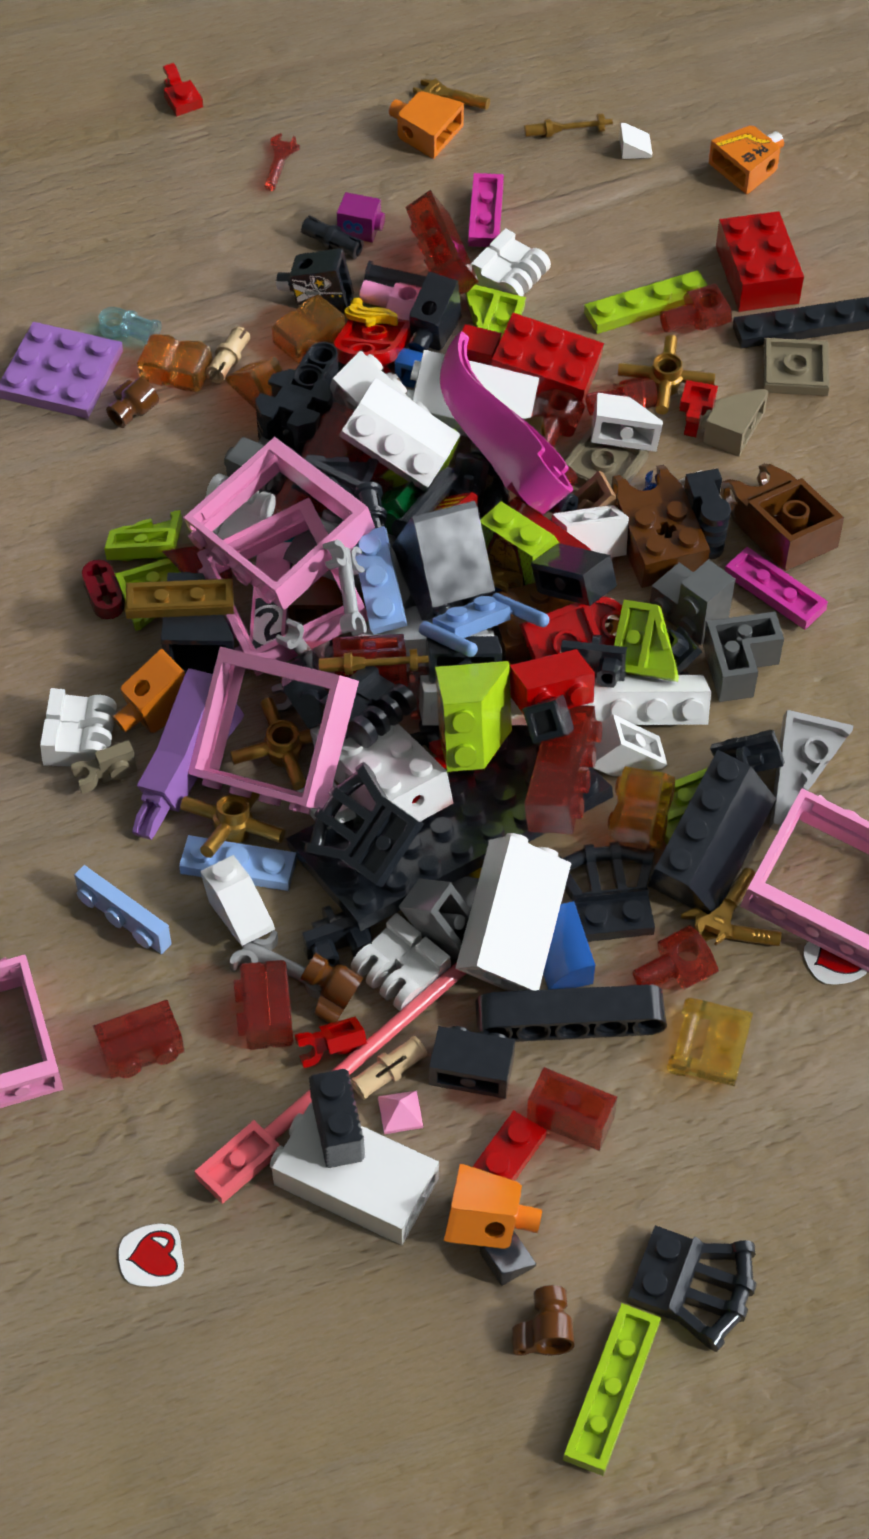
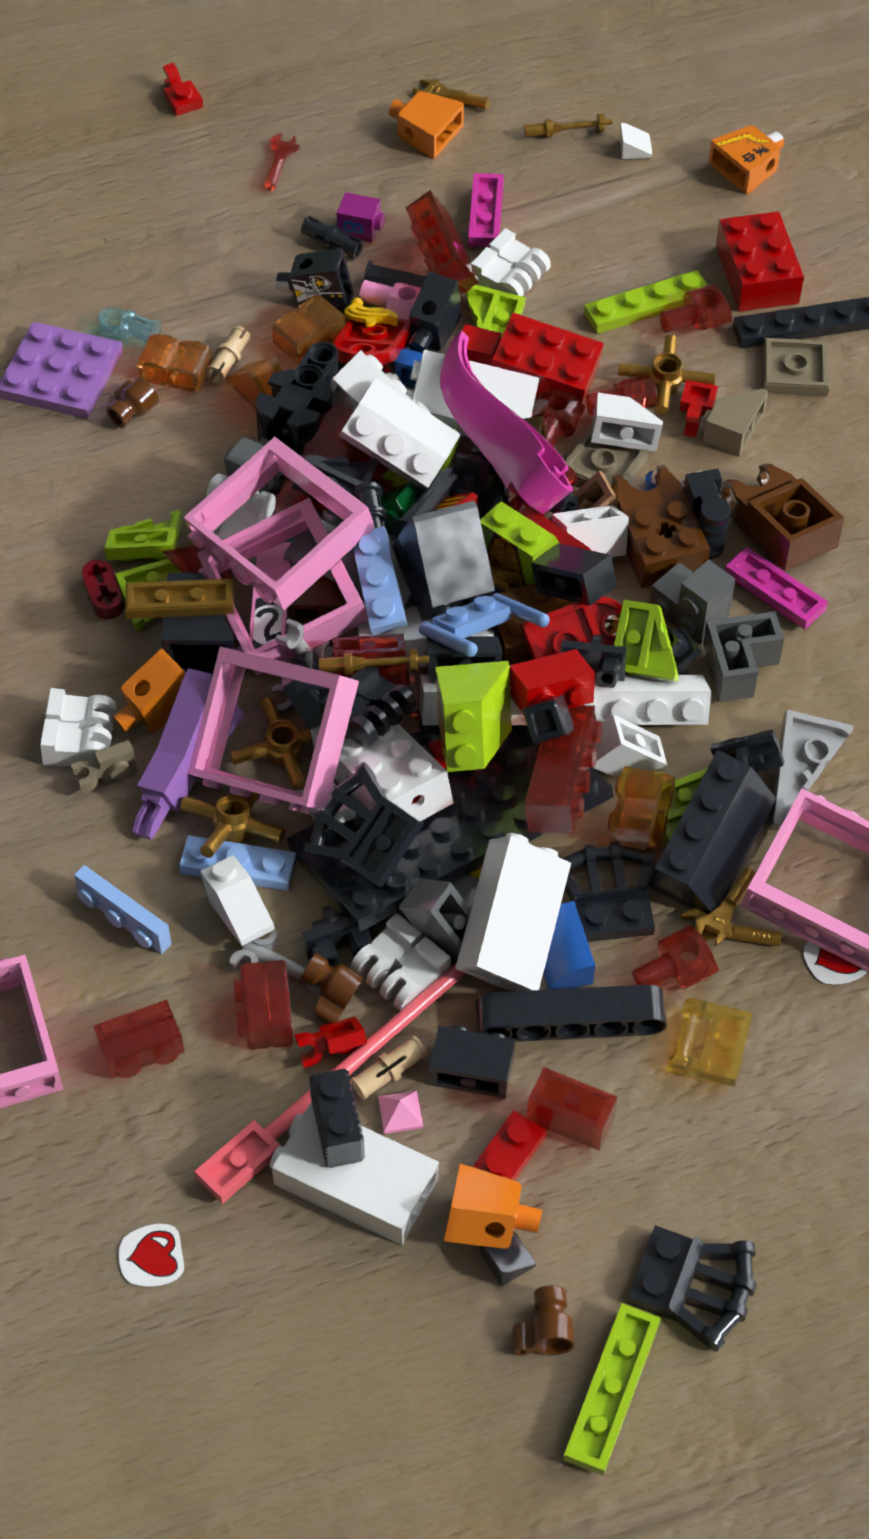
(345, 561): light grey bar -> none

